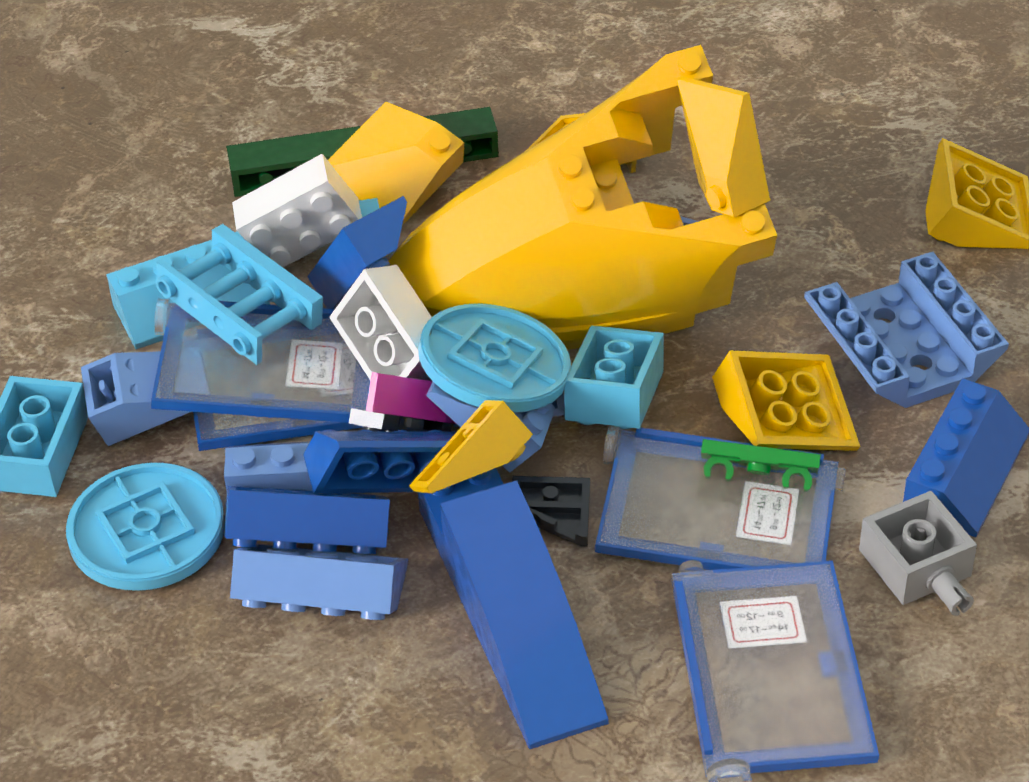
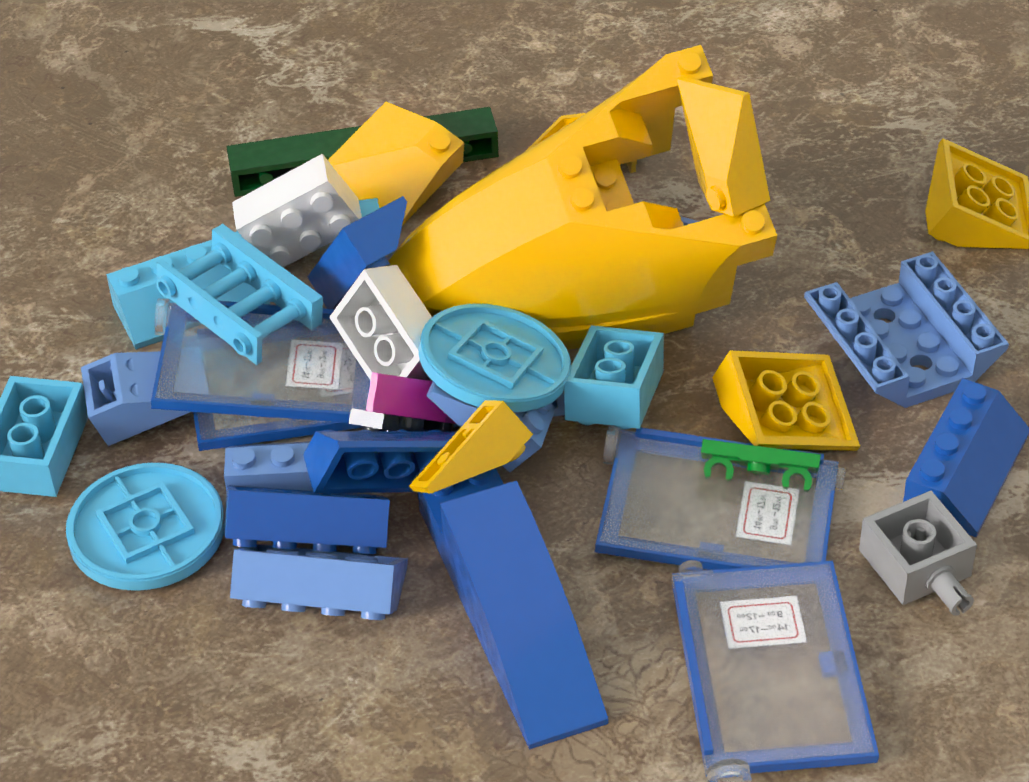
(559, 505): black wing -> none

